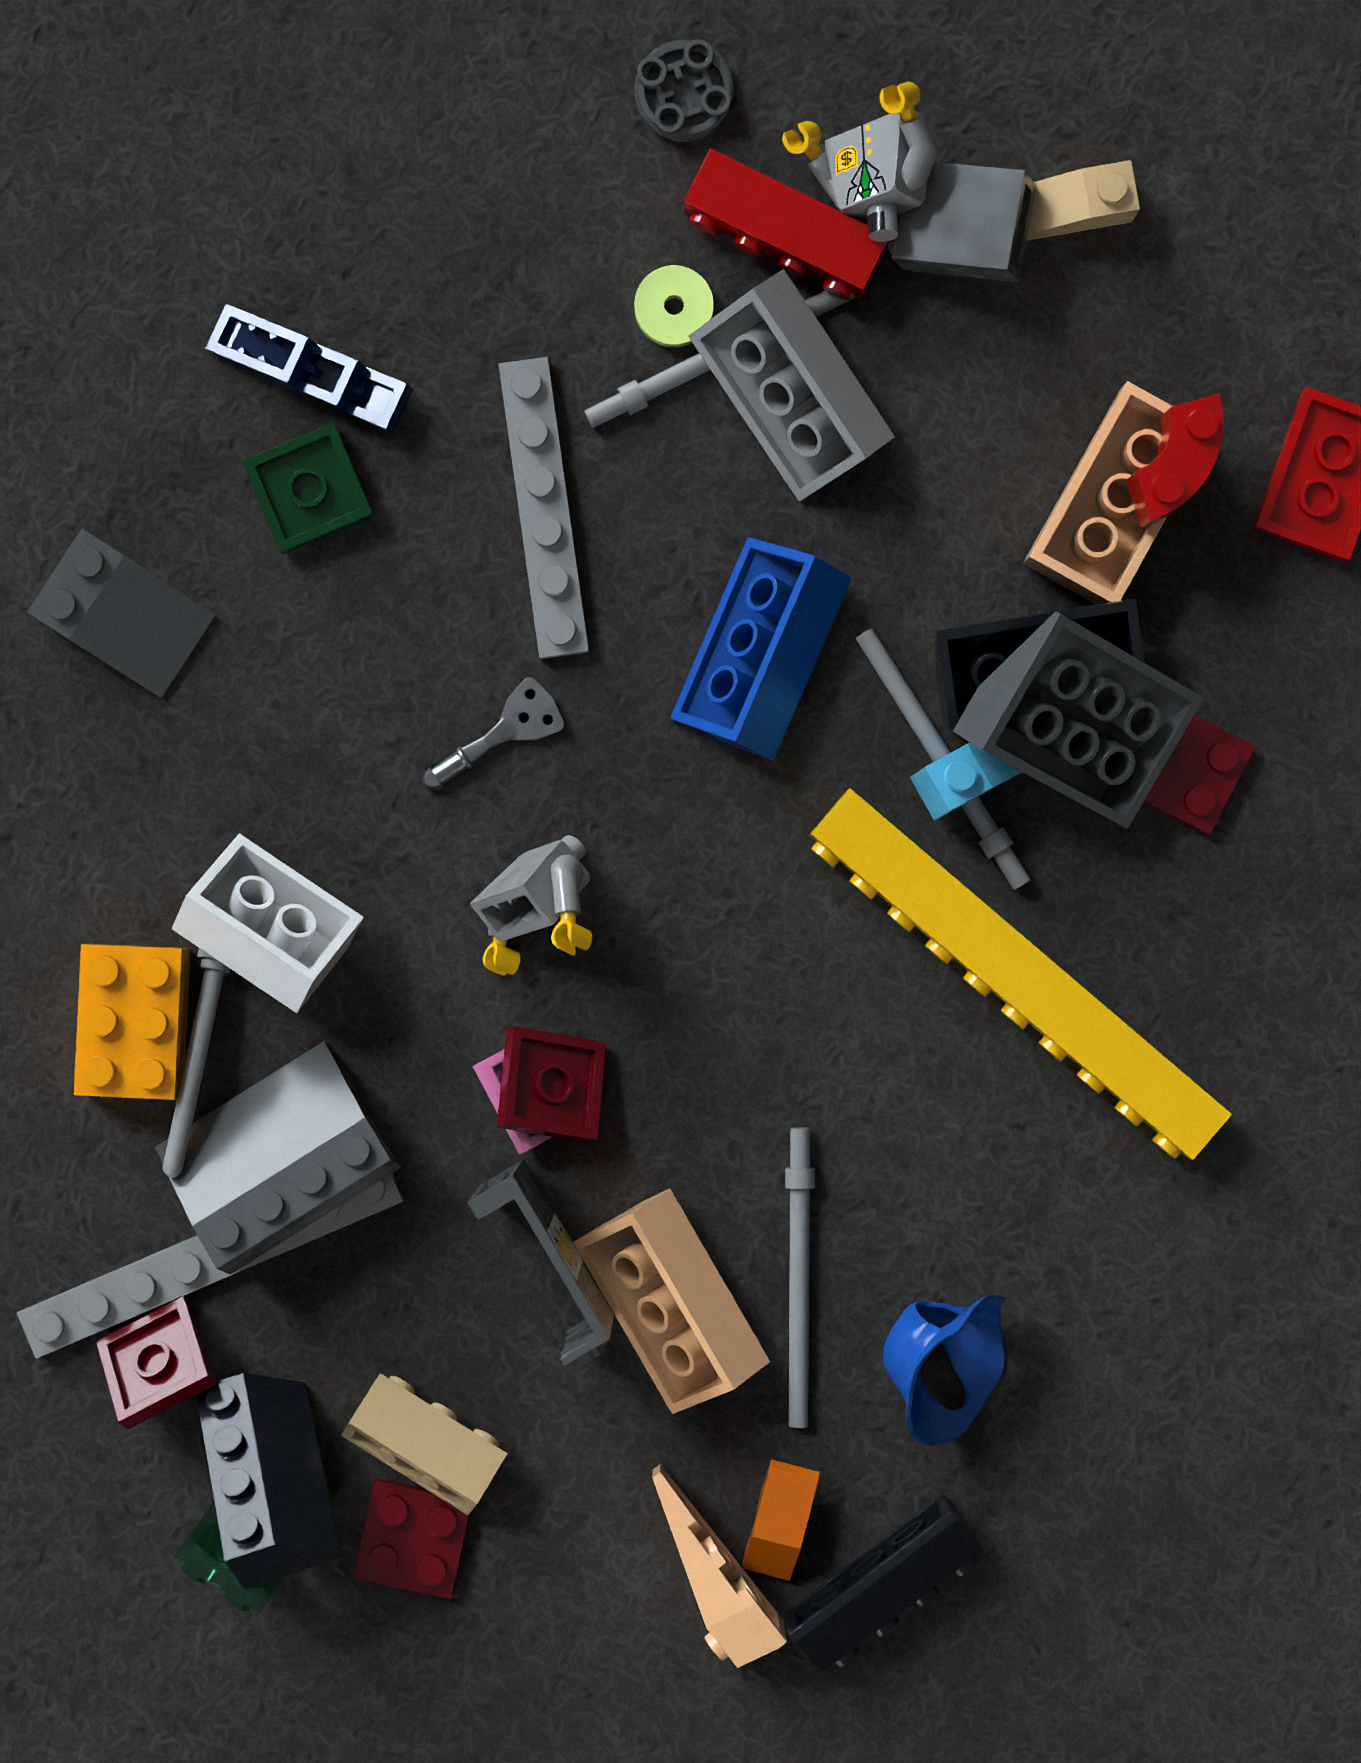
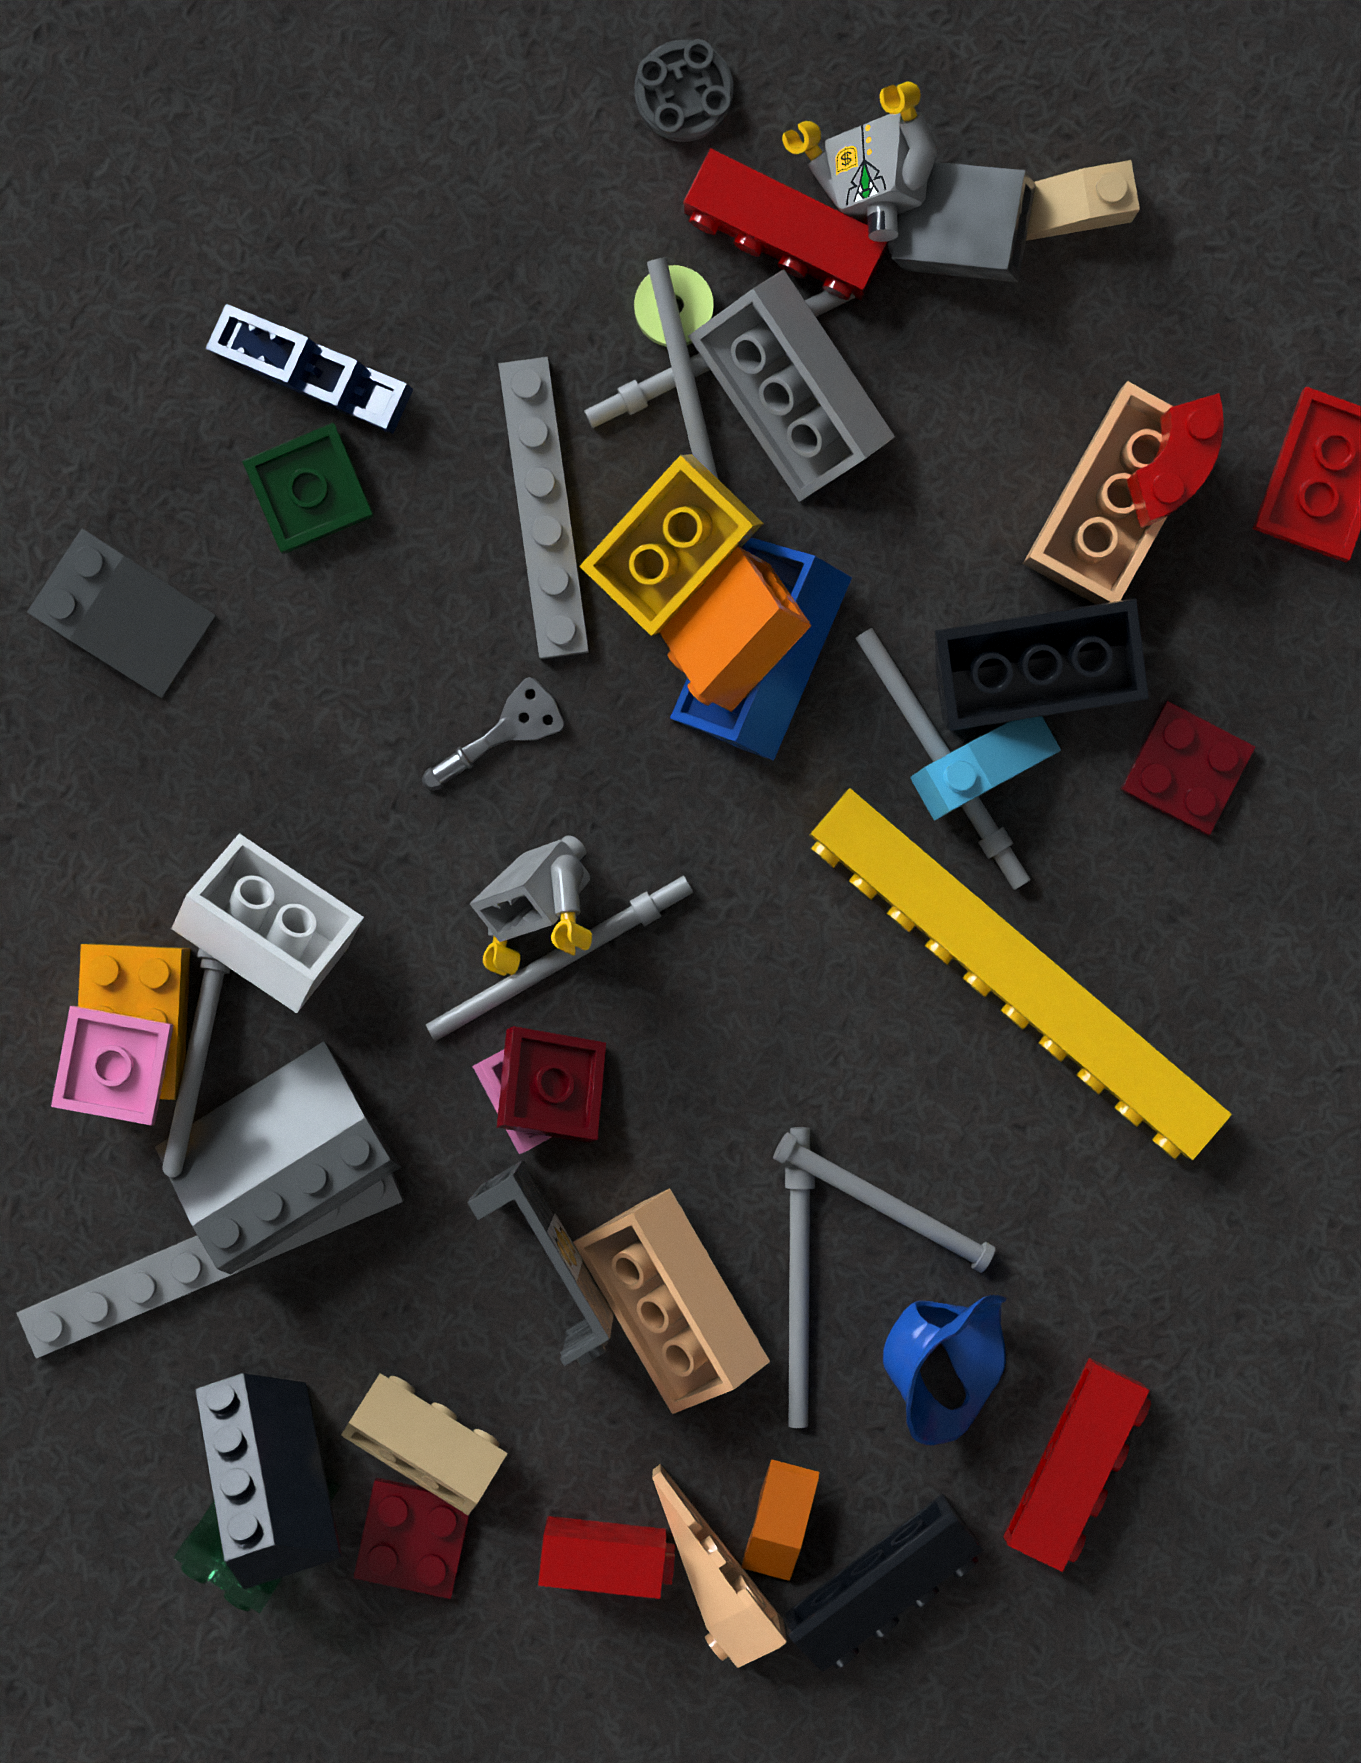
(112, 1065): none -> bright pink plate
(155, 1363): plate -> none
(605, 1557): none -> red brick
(643, 910): none -> light grey bar
(670, 543): none -> yellow brick
(681, 363): none -> light grey bar
(734, 630): none -> orange brick
(883, 1202): none -> light grey bar
(1077, 1465): none -> red brick
(1080, 718): dark grey slope -> none

